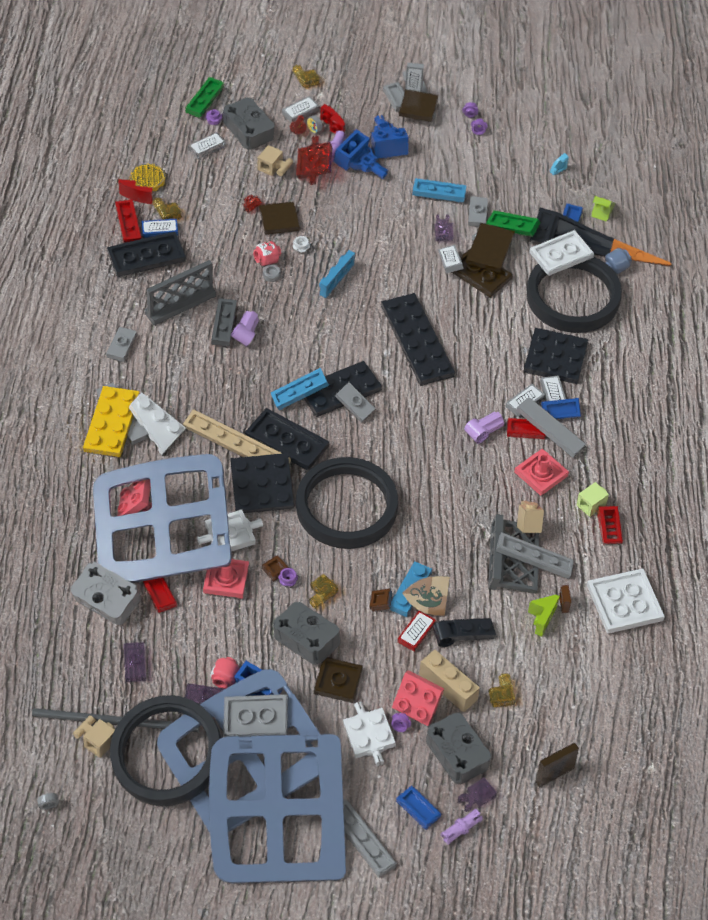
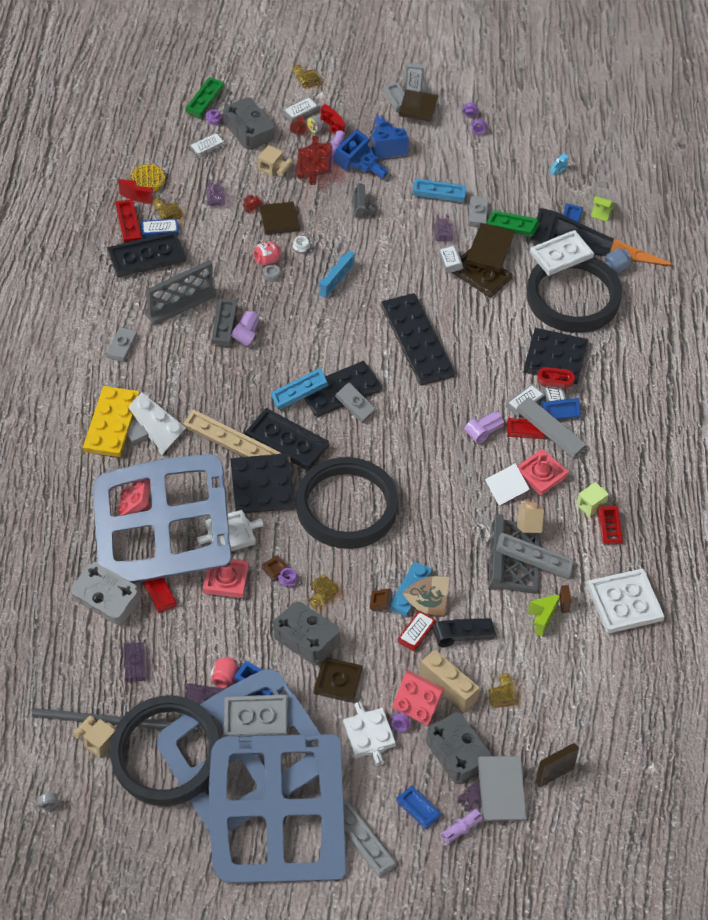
(215, 194): none -> clear purple plate
(359, 205): none -> dark grey piece
(501, 788): none -> light grey tile
(507, 484): none -> white sticker
(555, 377): none -> red plate

